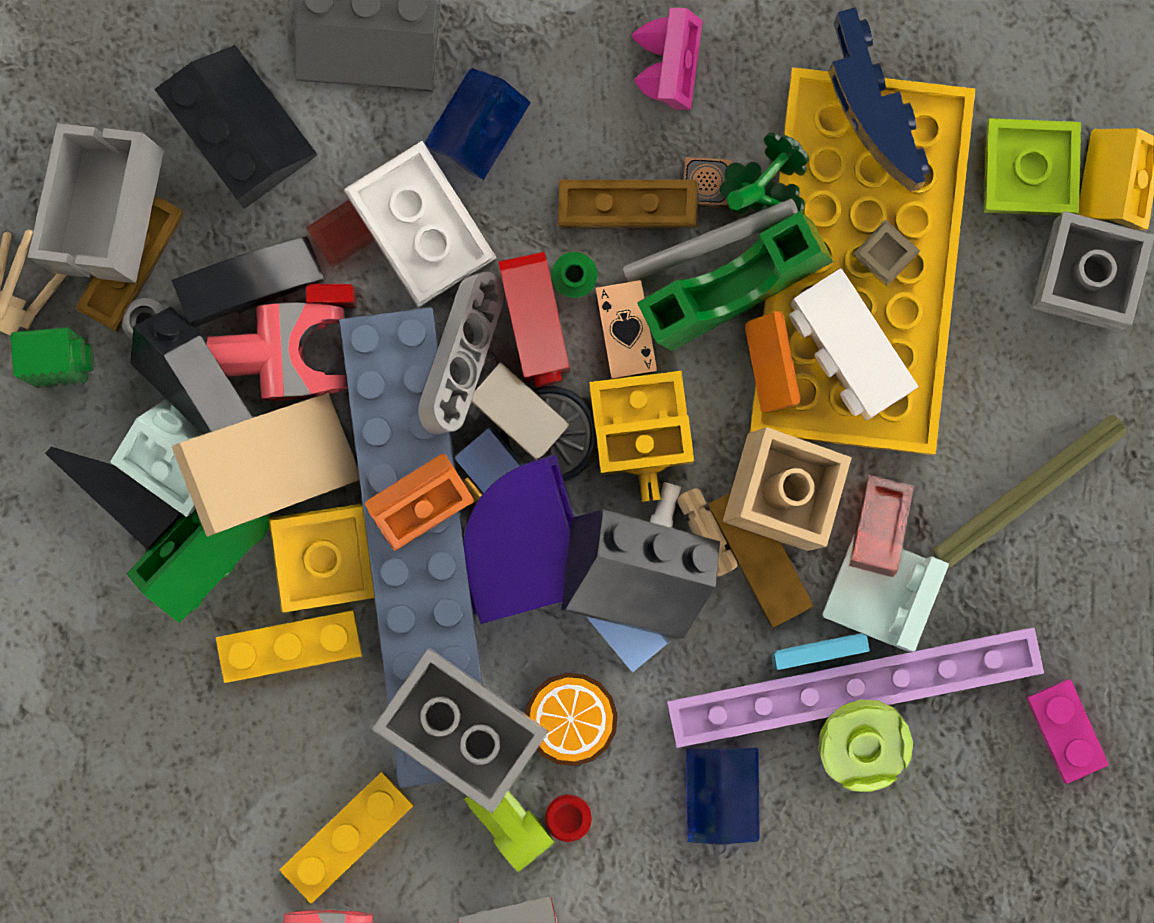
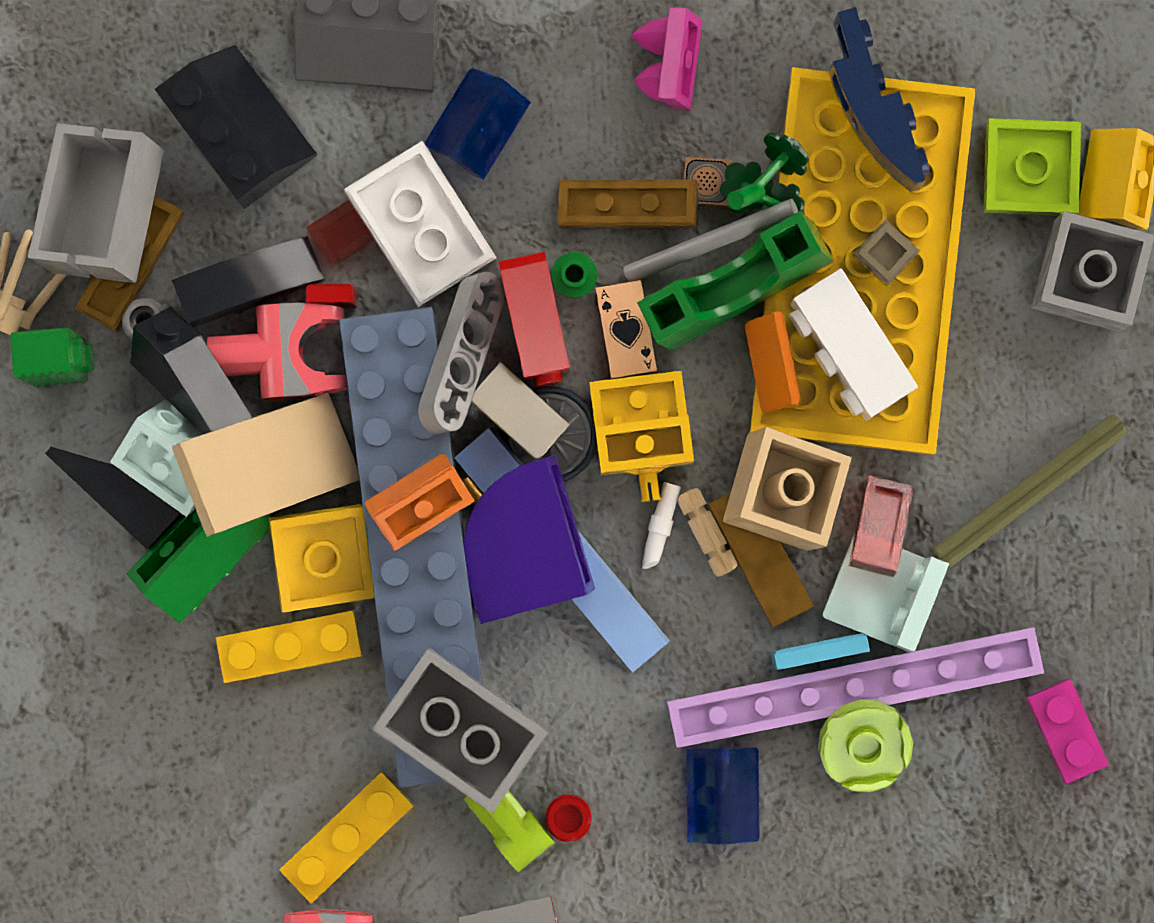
(578, 718): light orange tile -> none
(638, 573): black slope -> none

